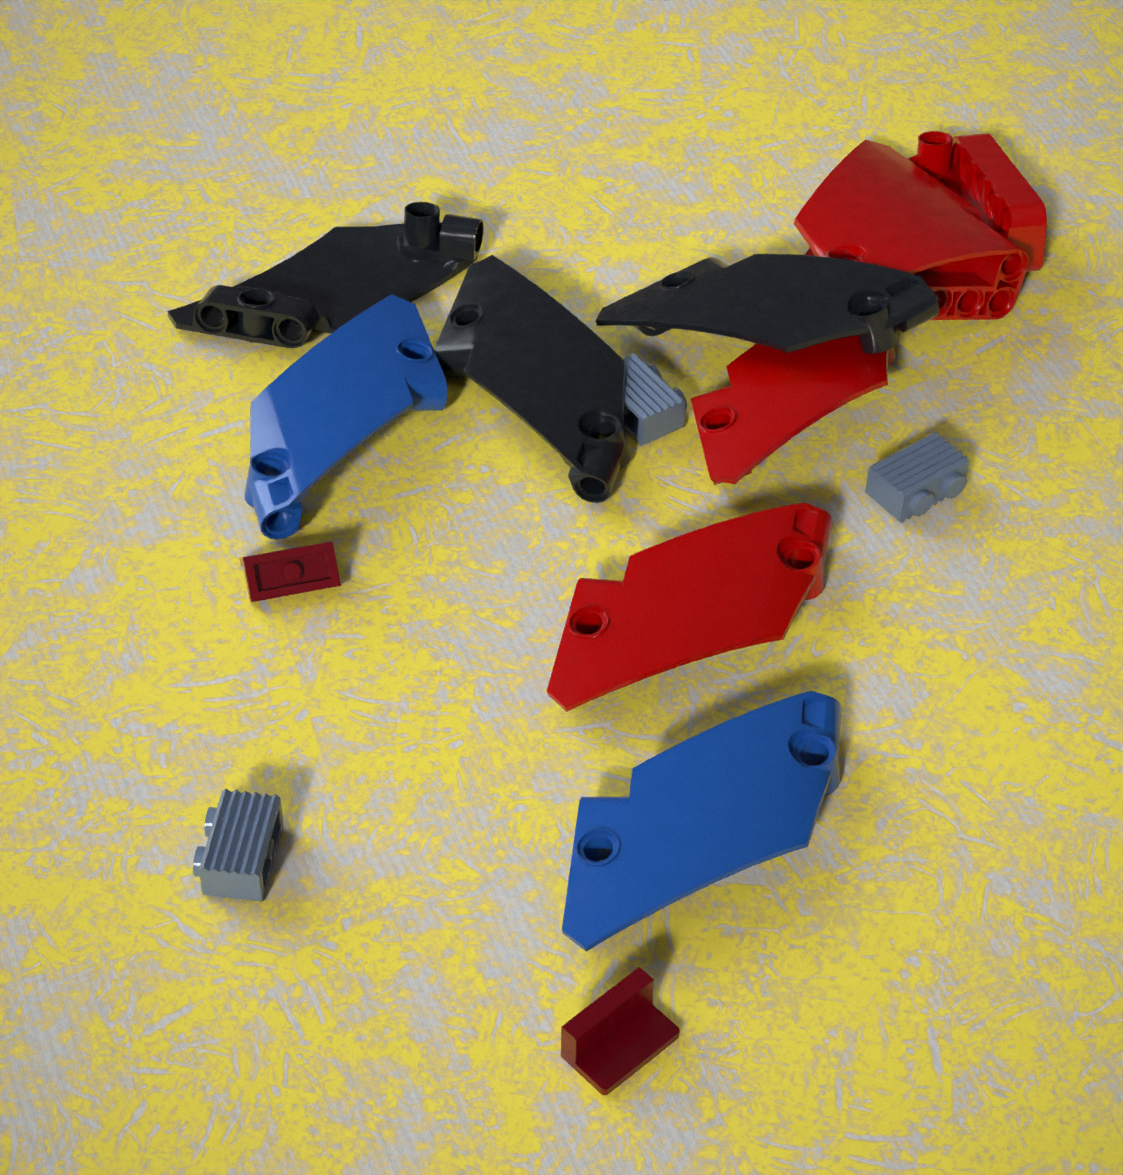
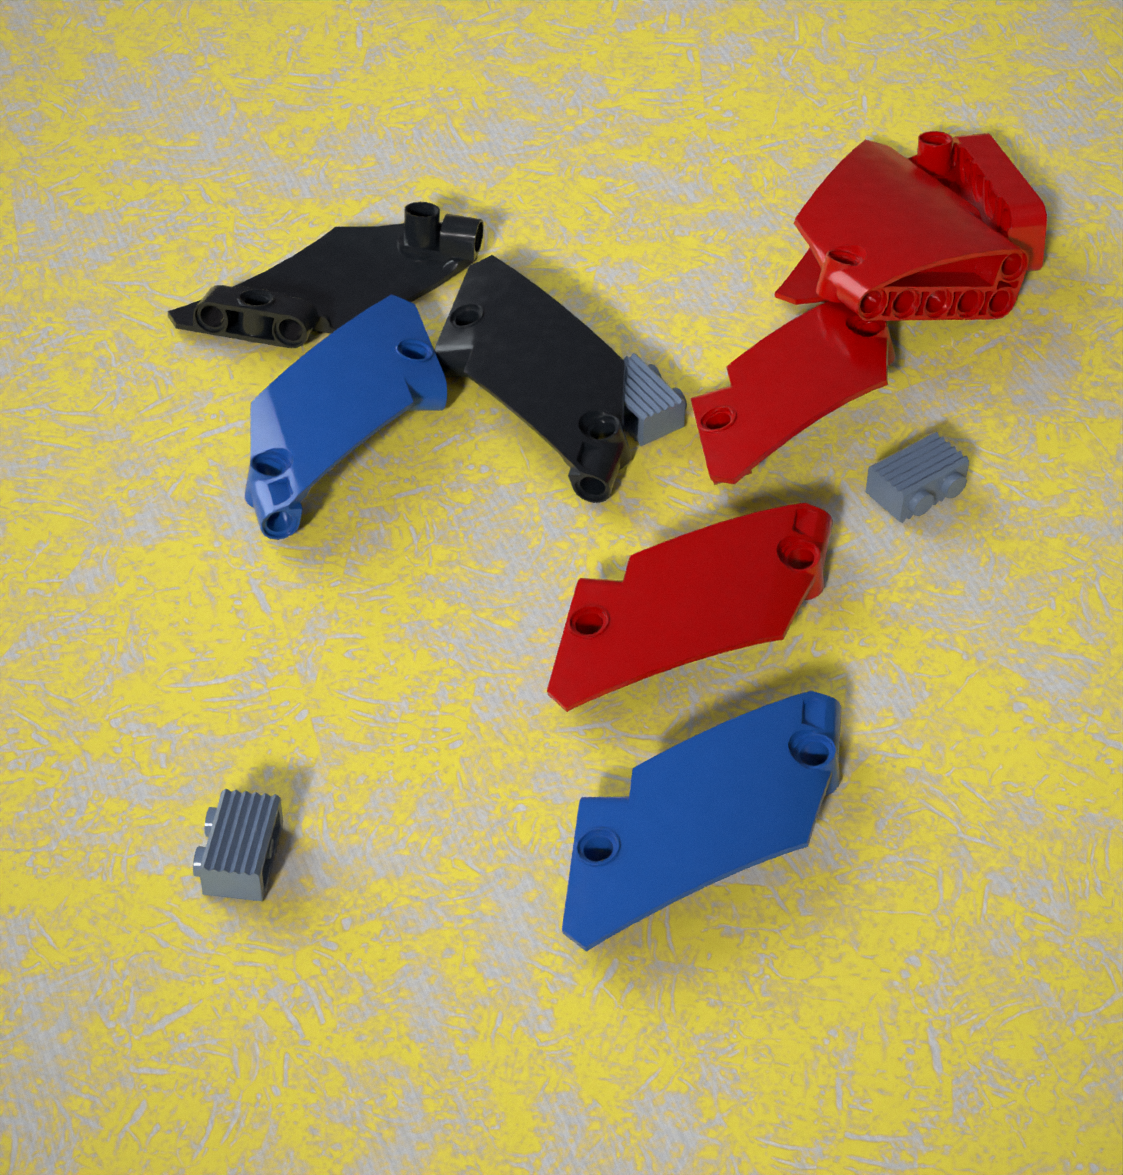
(290, 571): dark red panel -> none
(617, 1033): dark red panel -> none
(781, 302): black panel -> none

